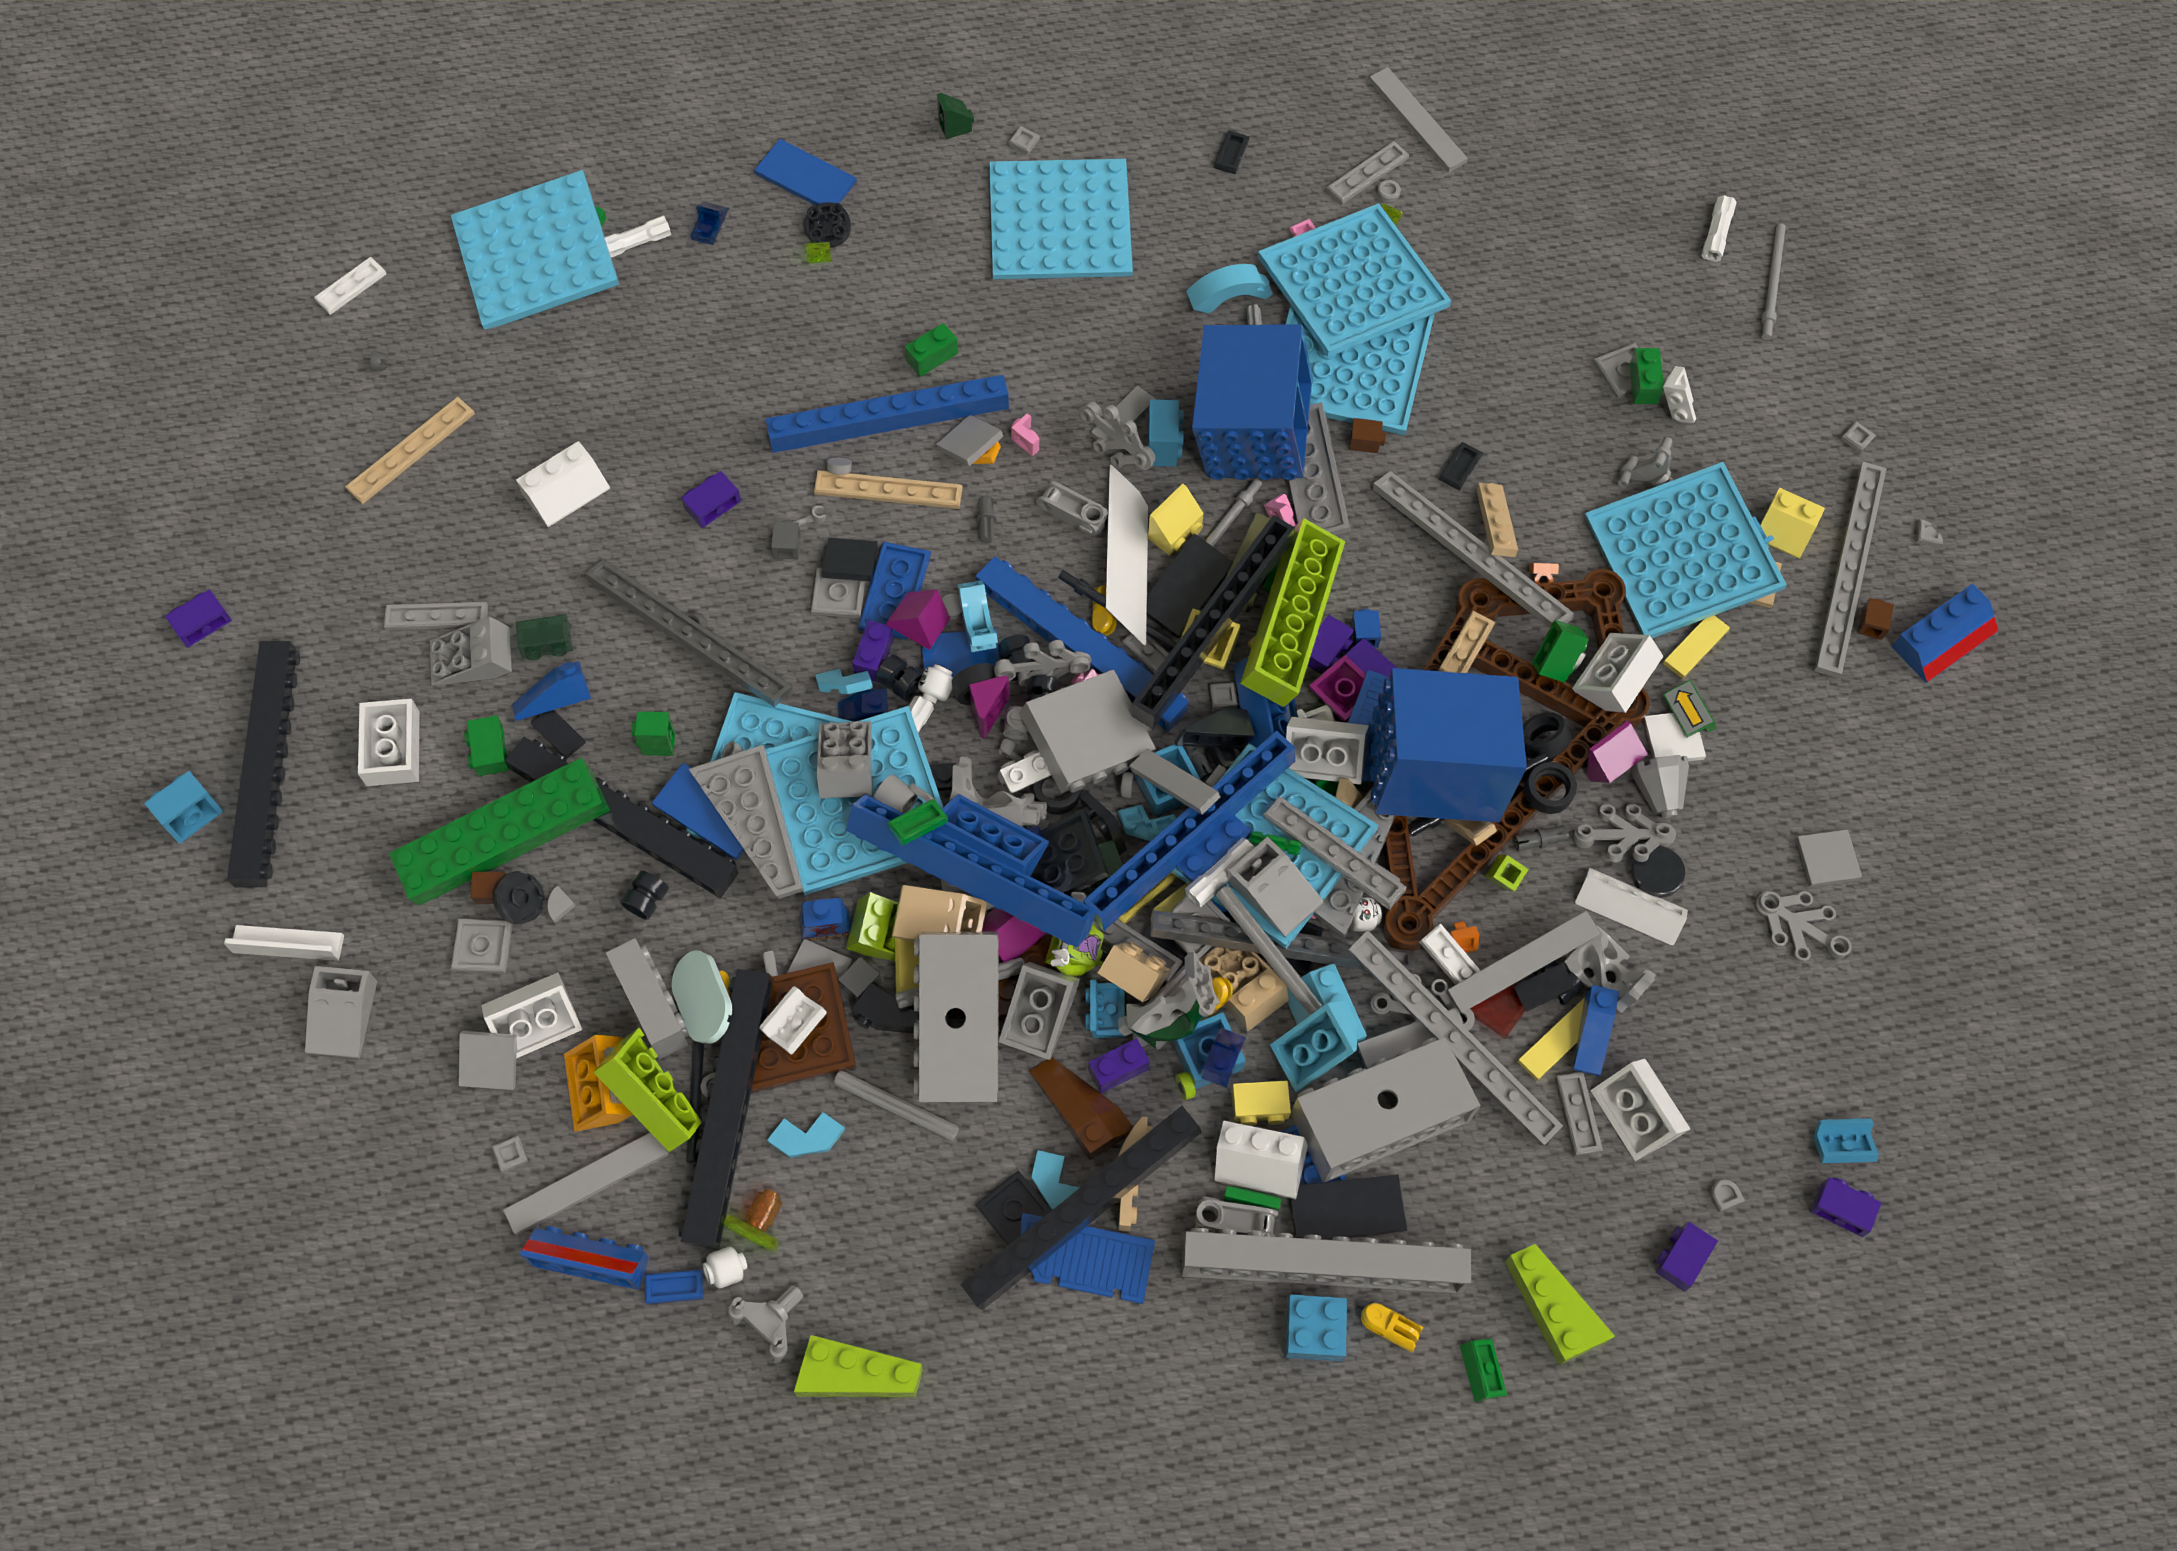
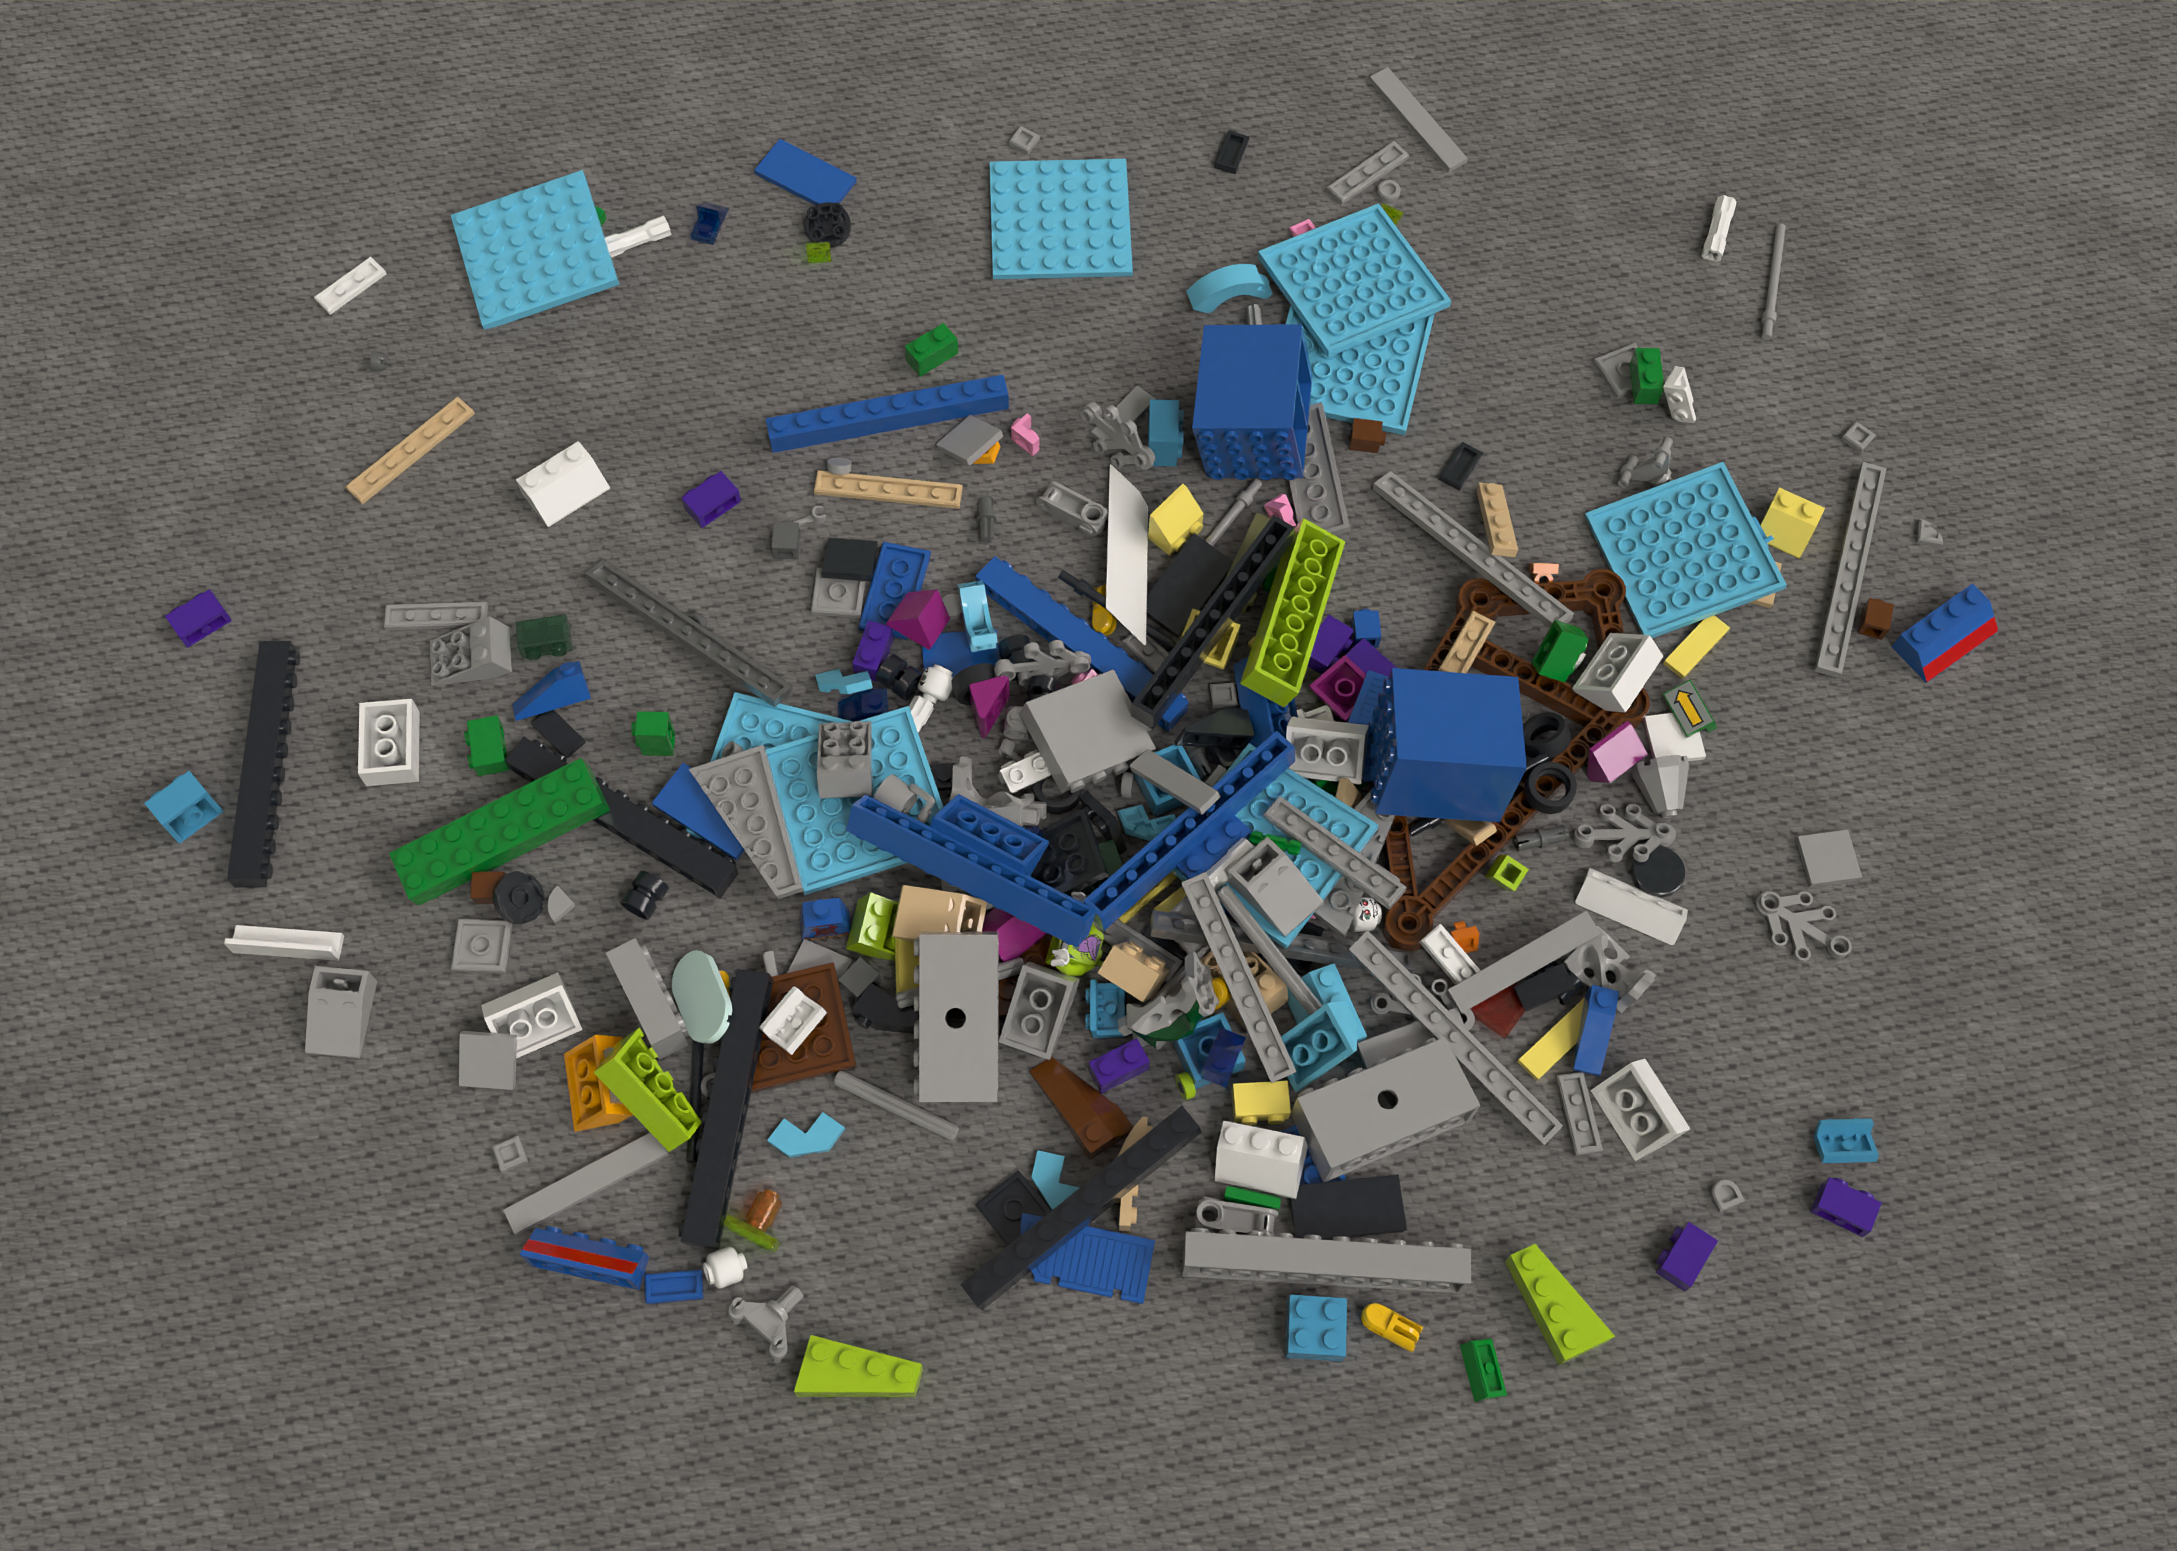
(917, 822): green tile -> none
(953, 116): dark green slope -> none
(1238, 977): none -> light grey plate

